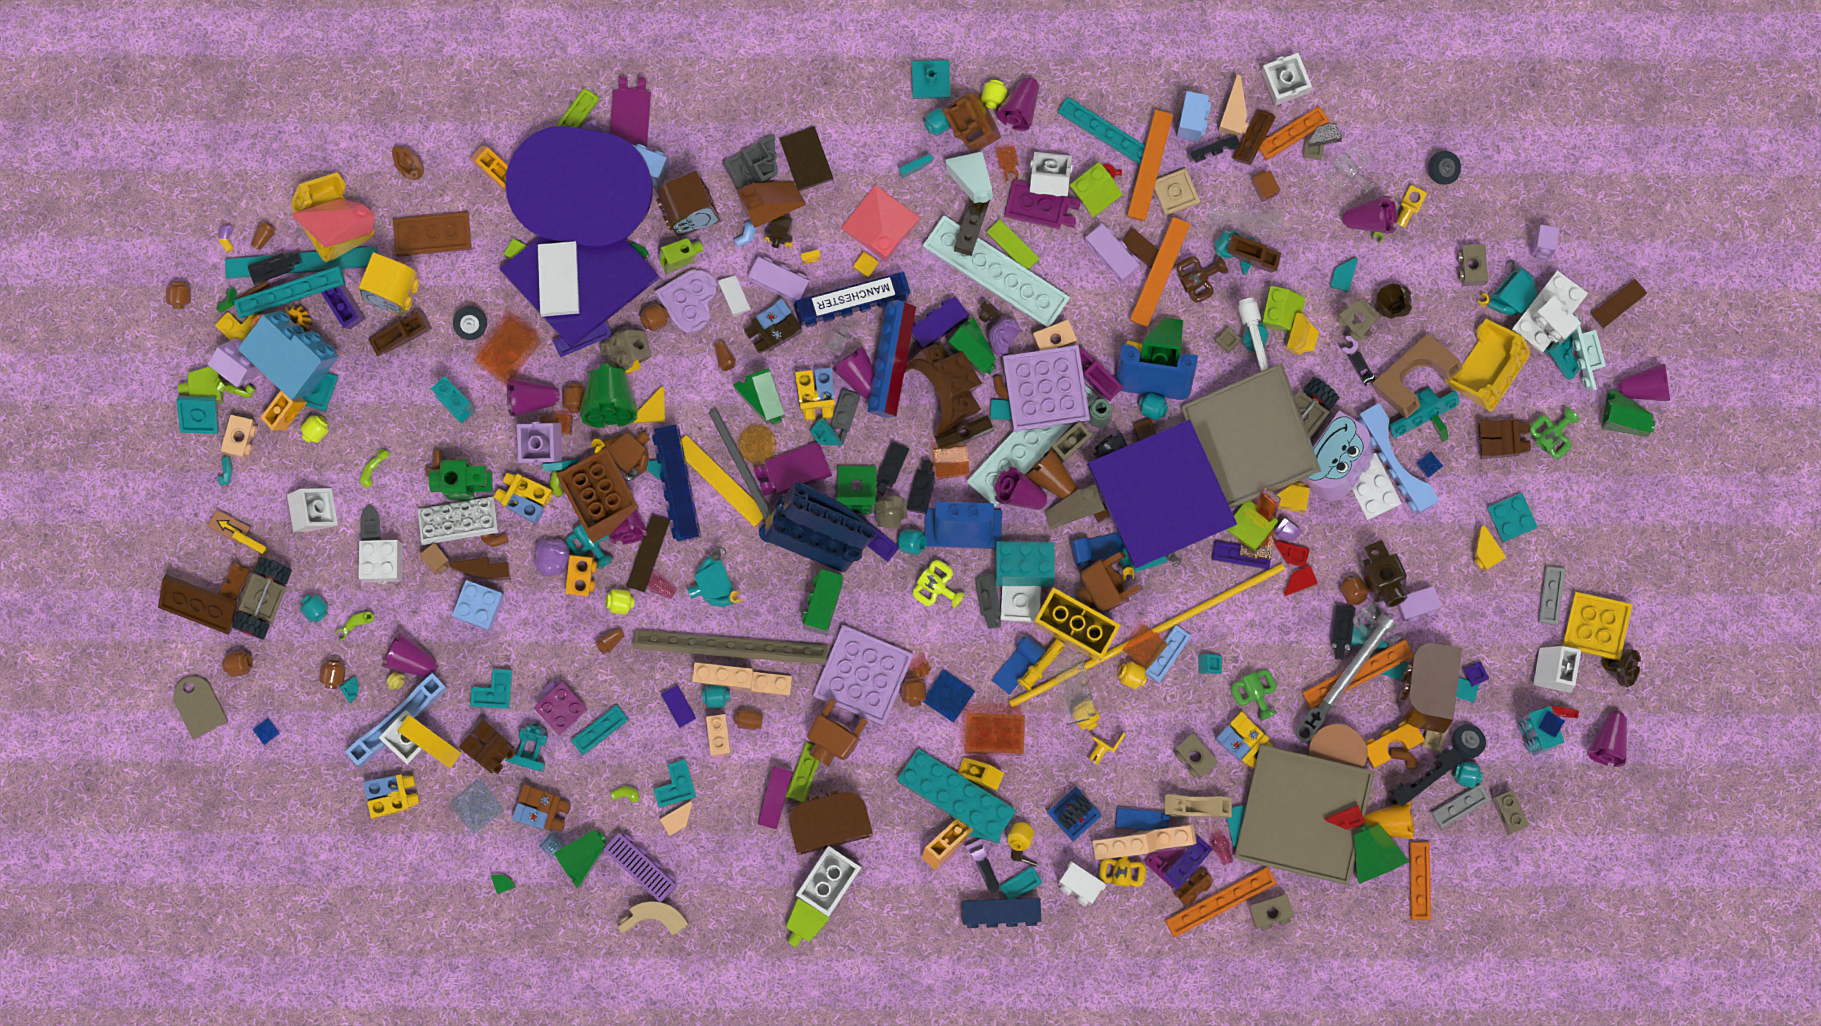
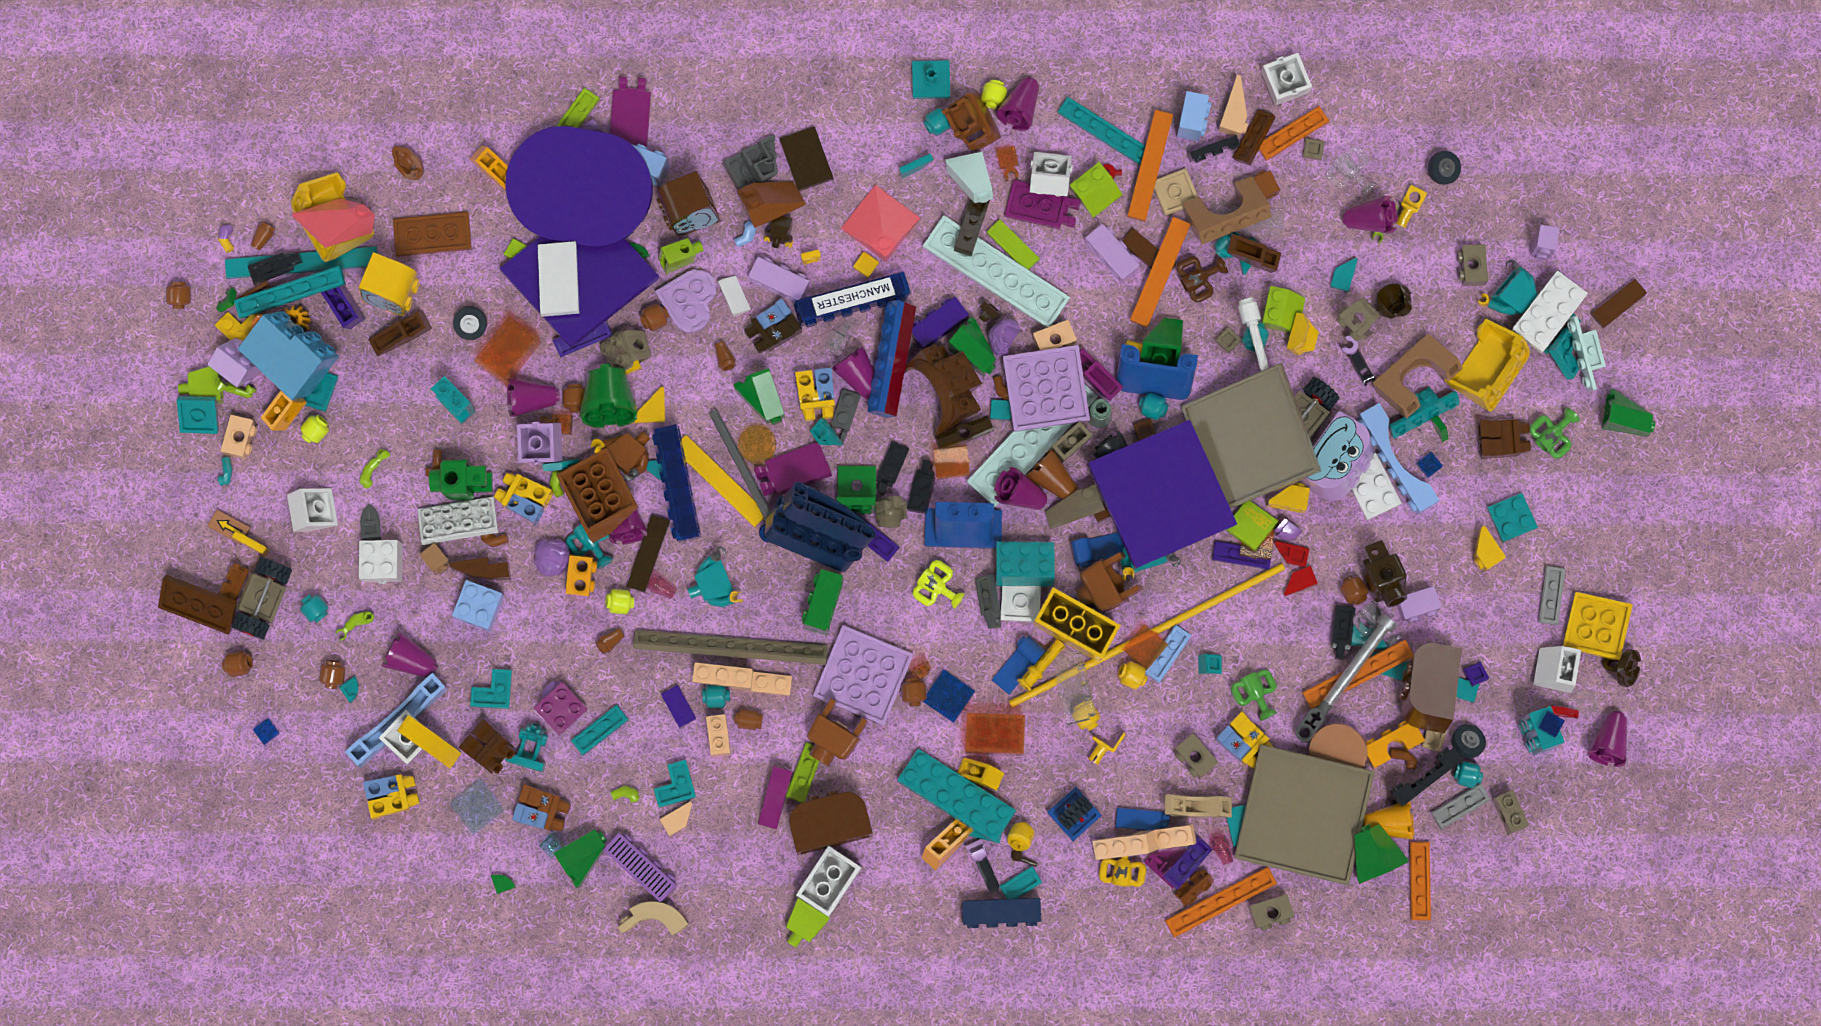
(199, 708): dark tan tile -> none
(395, 680): light yellow plate -> none
(912, 541): teal head -> none
(1080, 884): white brick -> none
(1212, 226): none -> medium nougat arch
(1268, 504): clear red tile -> none
(1325, 135): clear smoke tile -> none
(1348, 818): red tile -> none
(1556, 320): white brick -> none
(1646, 384): magenta cone -> none

